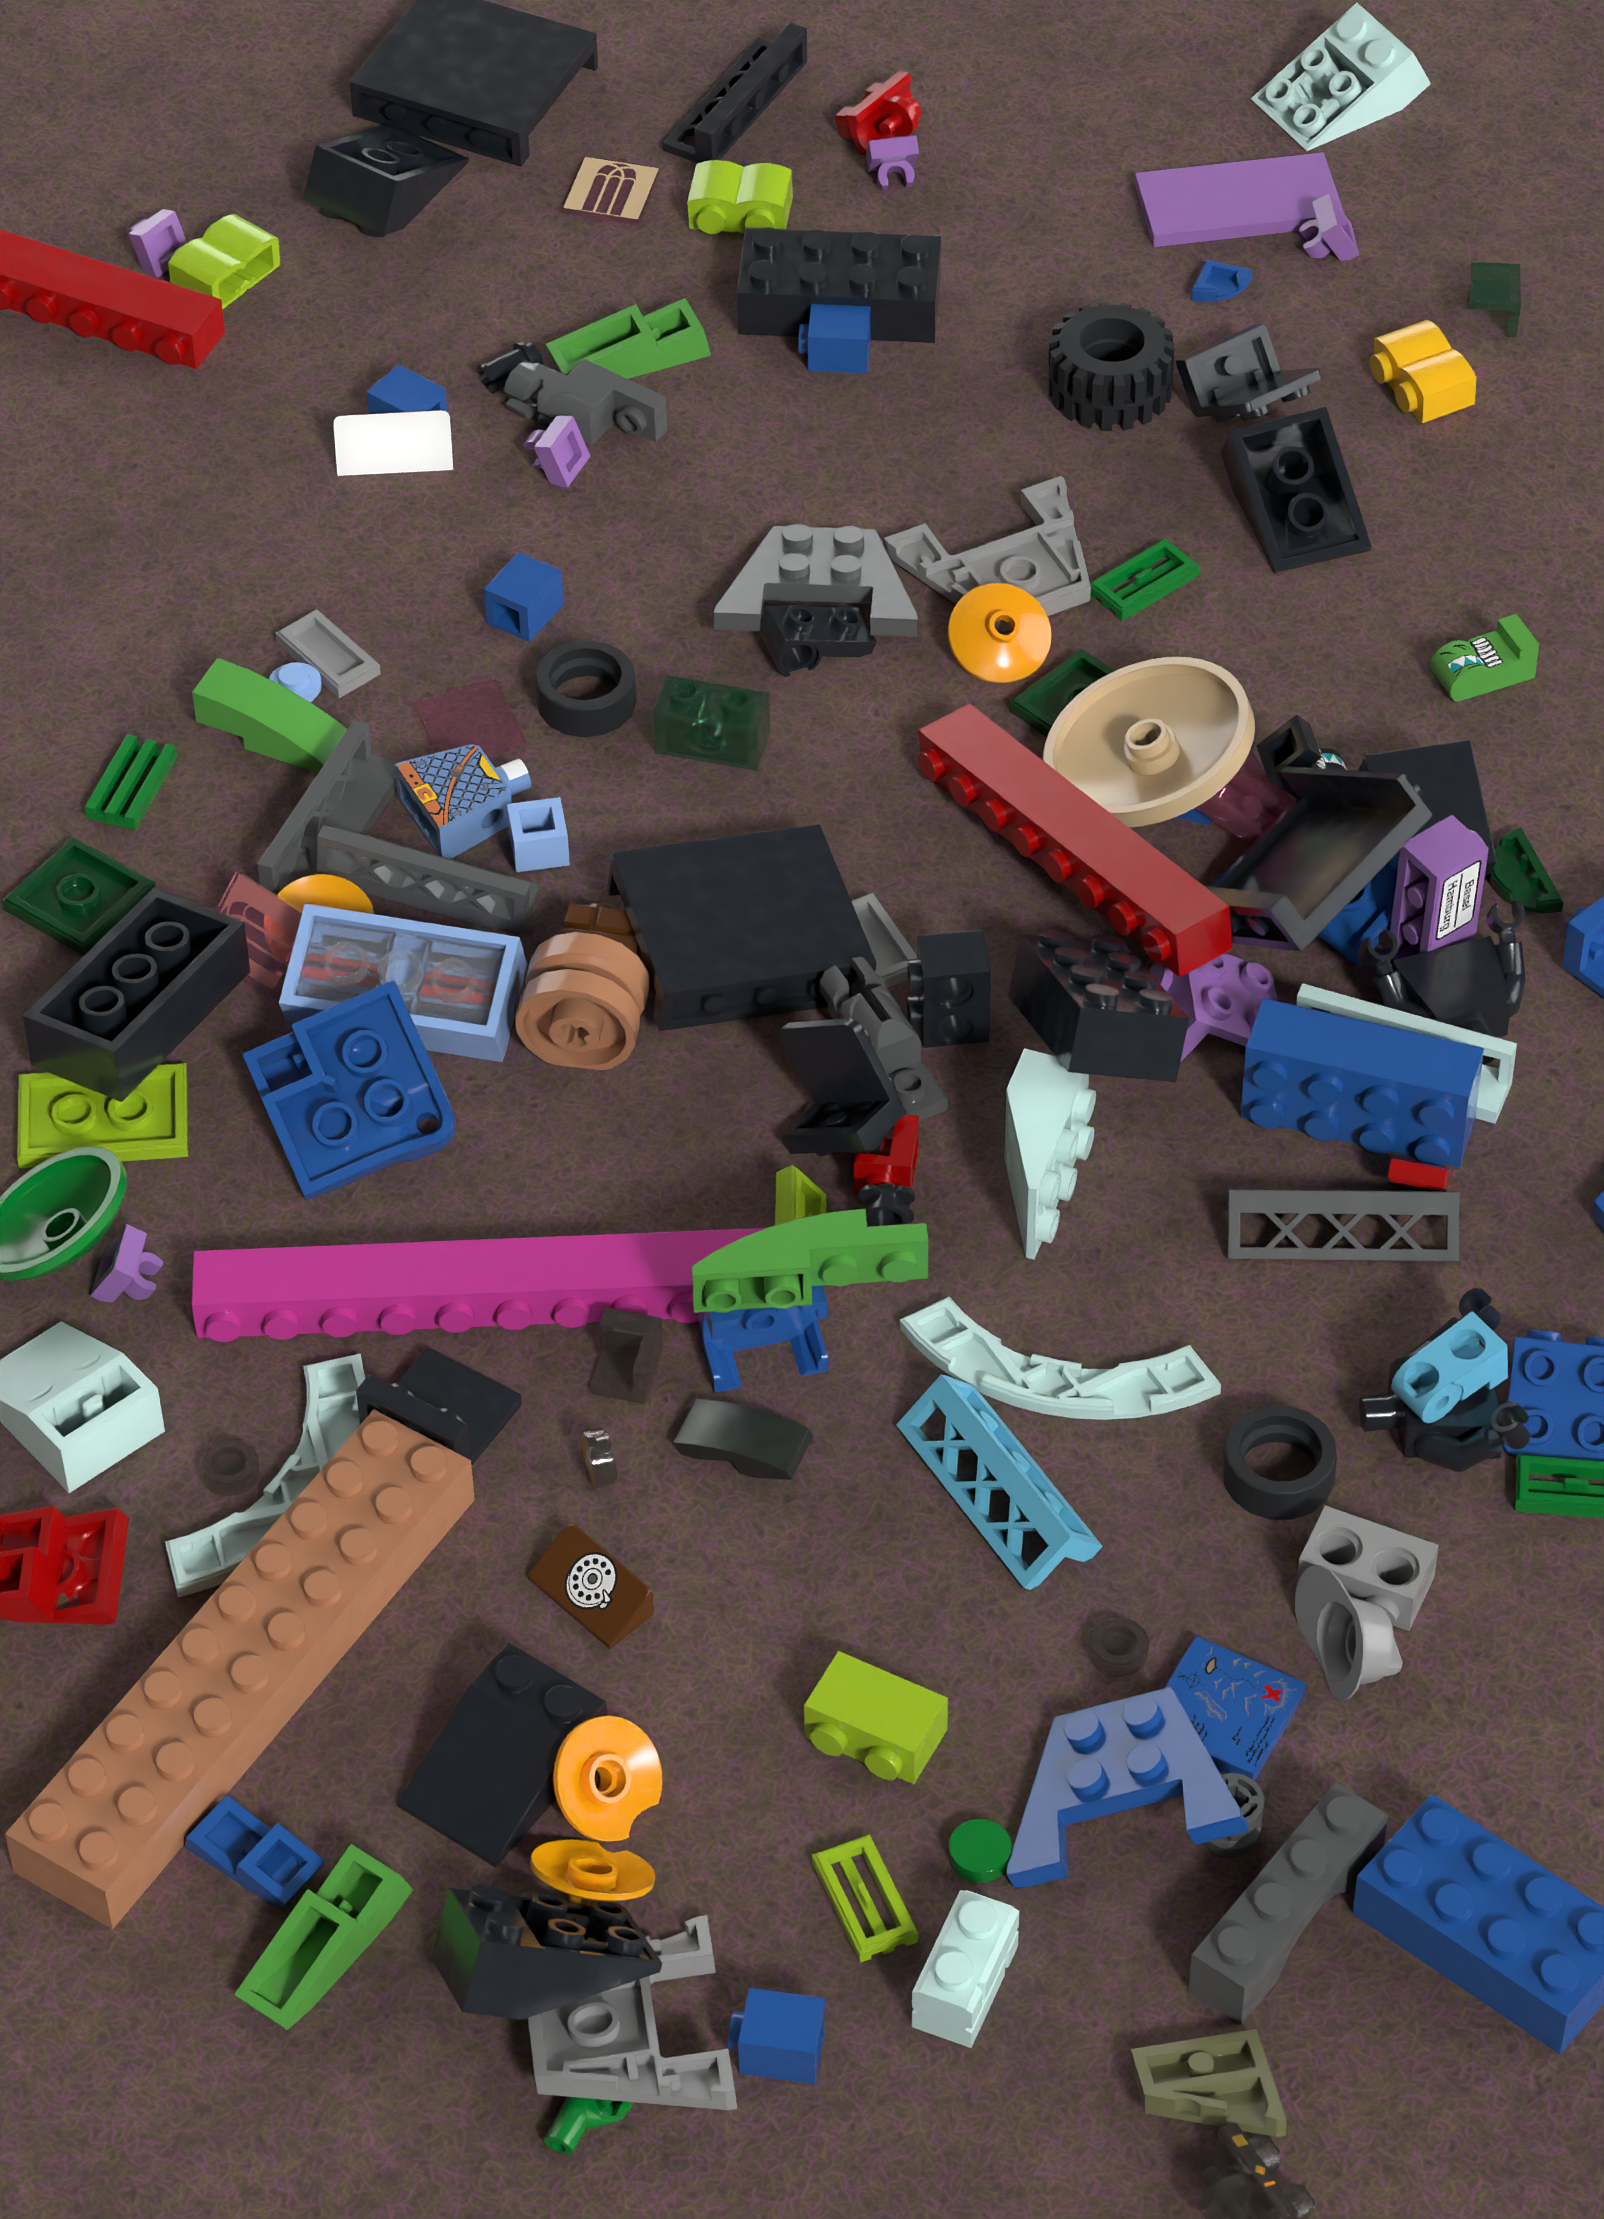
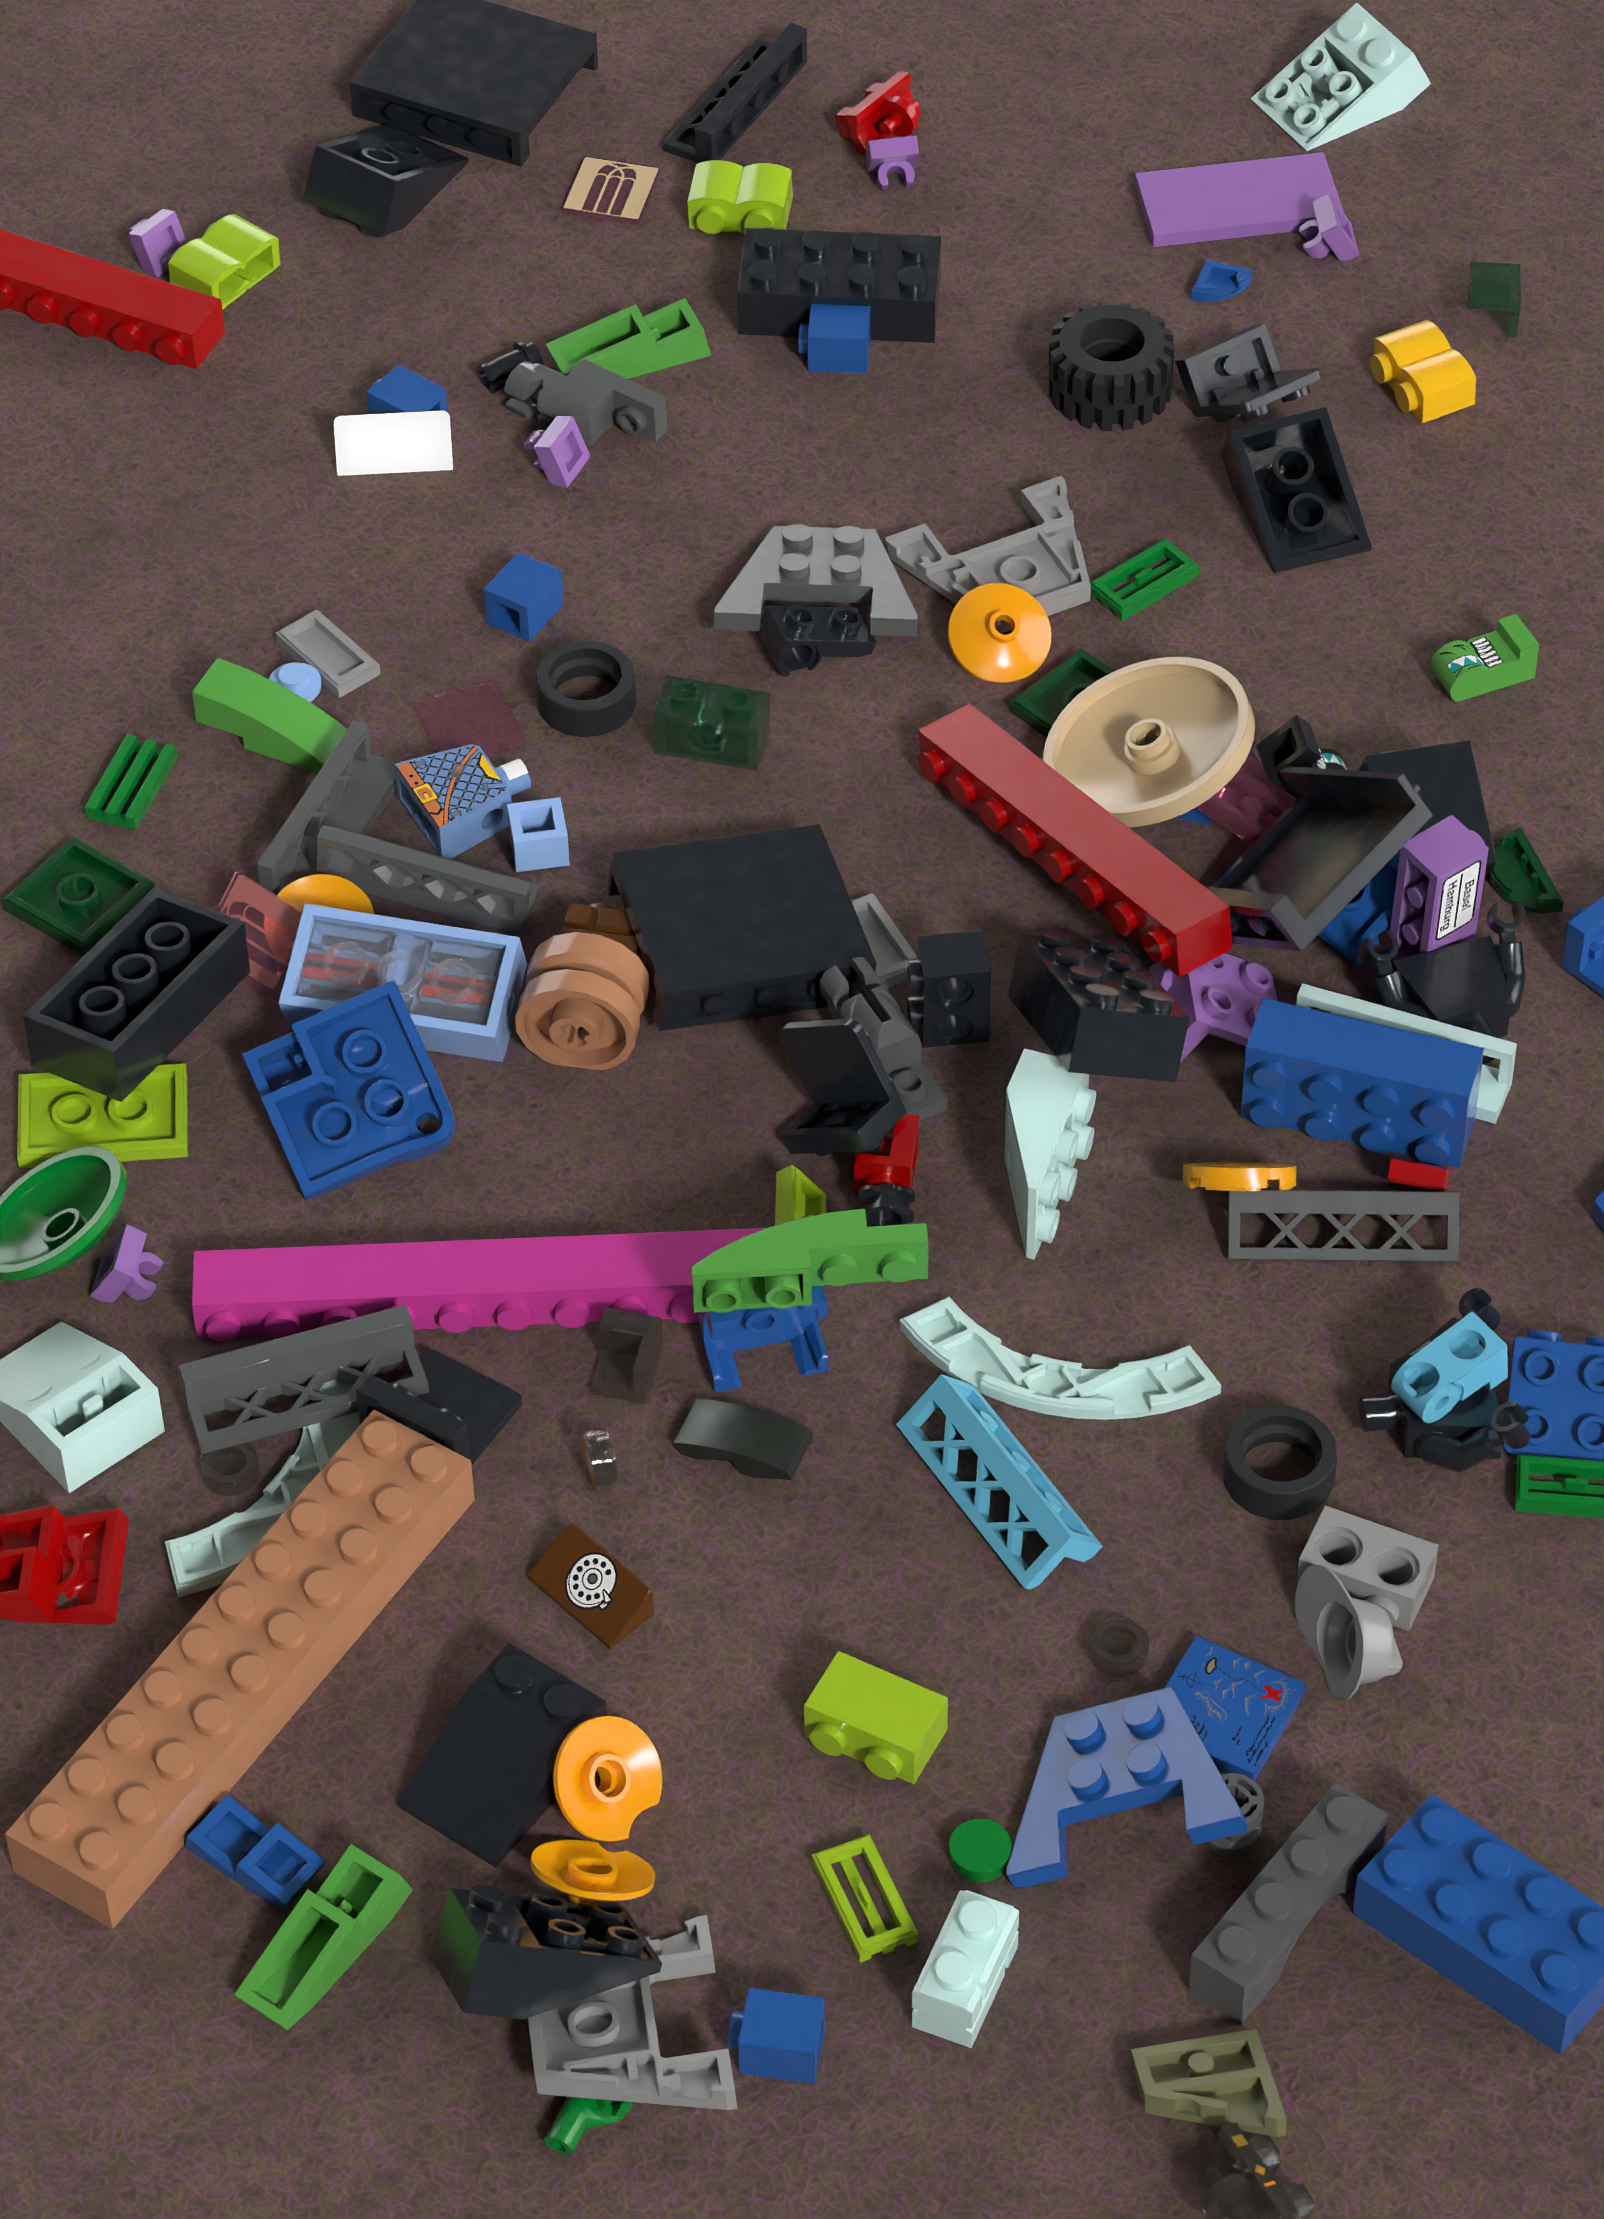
(298, 1369): none -> dark grey fence
(1238, 1176): none -> light orange tile

